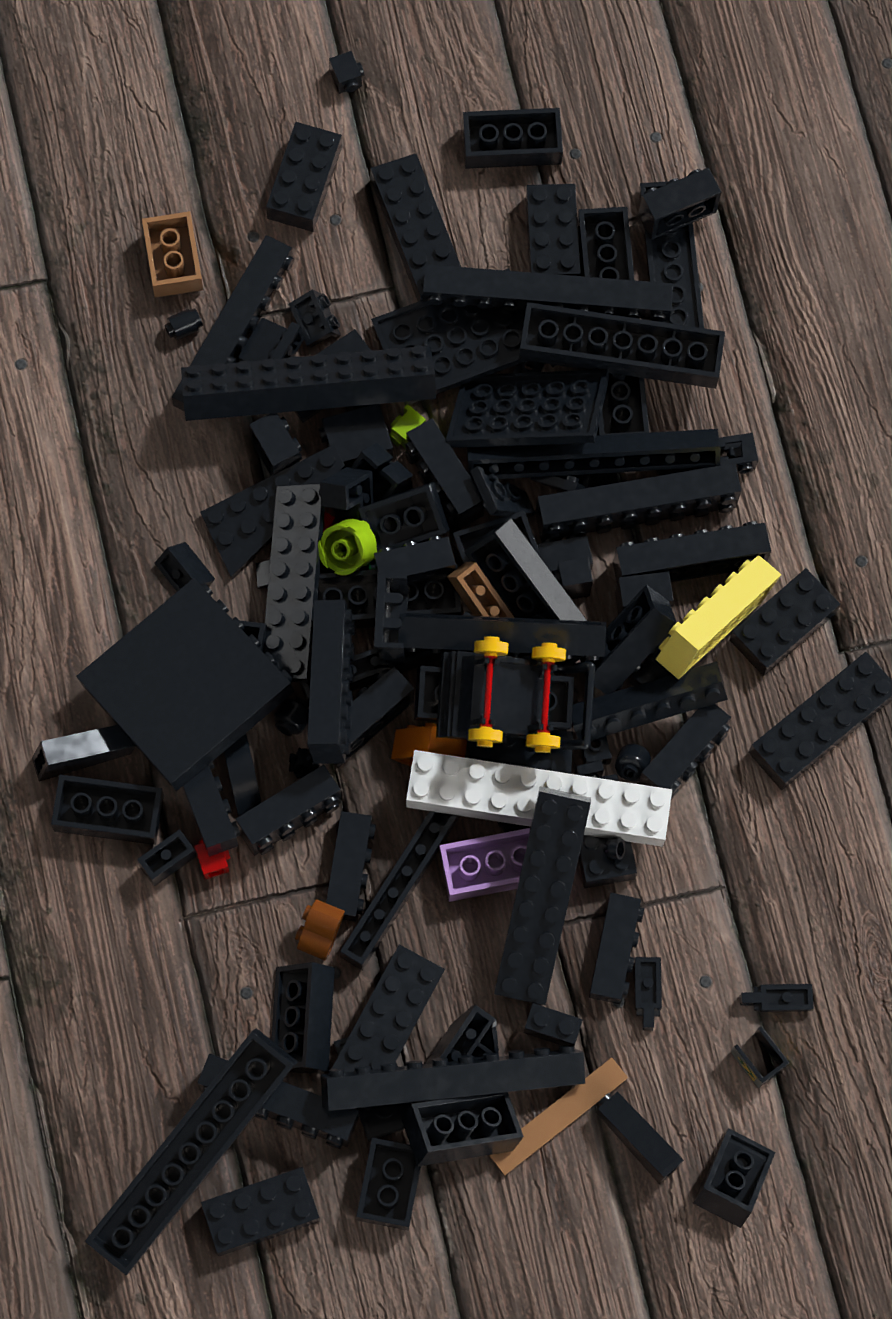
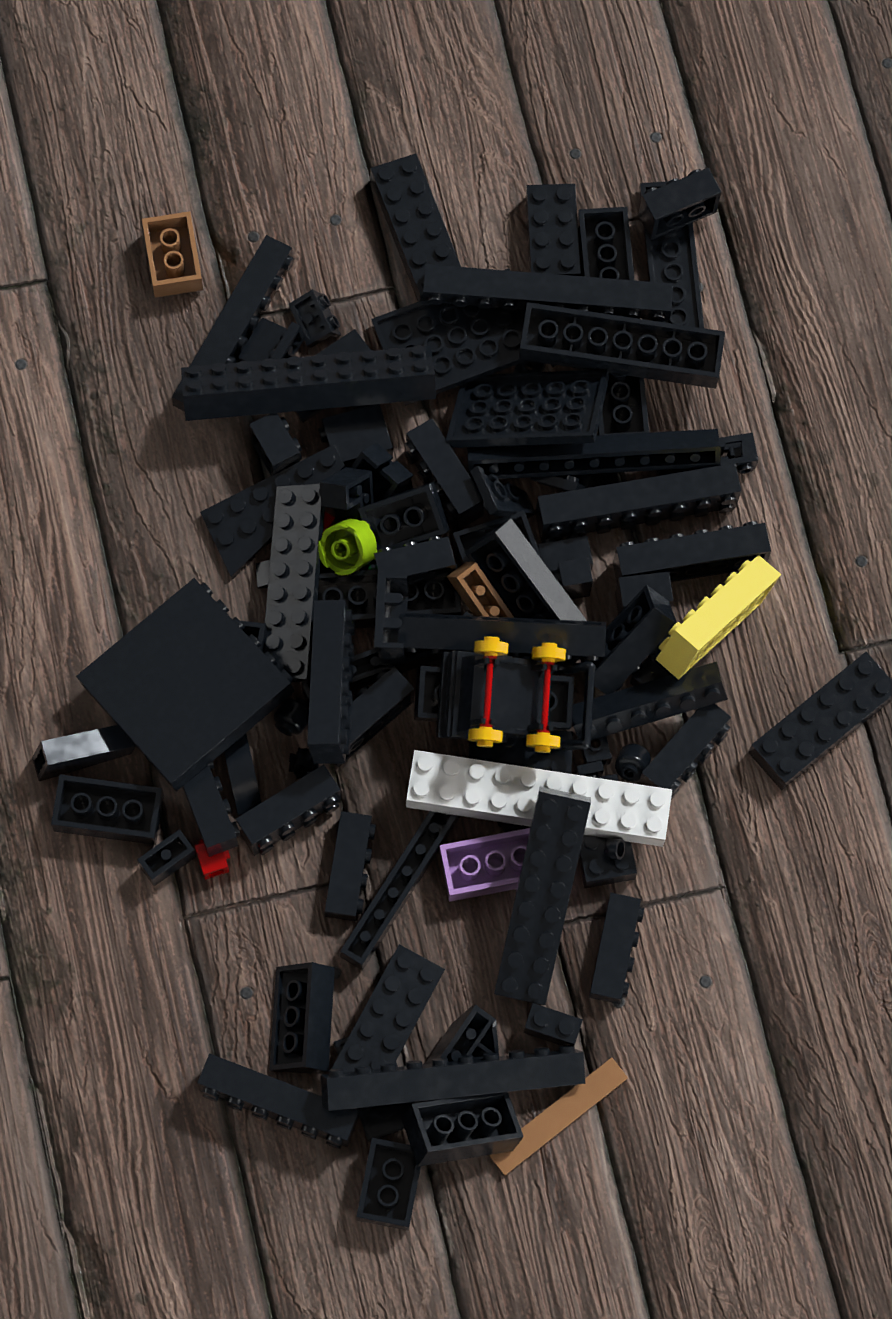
(181, 565): black panel -> none
(183, 324): black brick -> none
(191, 1151): black brick -> none
(260, 1211): black brick -> none
(304, 176): black brick -> none
(319, 929): dark orange brick -> none
(346, 72): black brick -> none
(404, 424): lime brick -> none
(425, 740): orange brick -> none
(512, 138): black brick -> none
(639, 1136): black slope -> none
(648, 990): black hinge -> none
(734, 1178): black slope -> none
(771, 1048): black piece -> none
(779, 998): black hinge -> none
(784, 622): black brick -> none

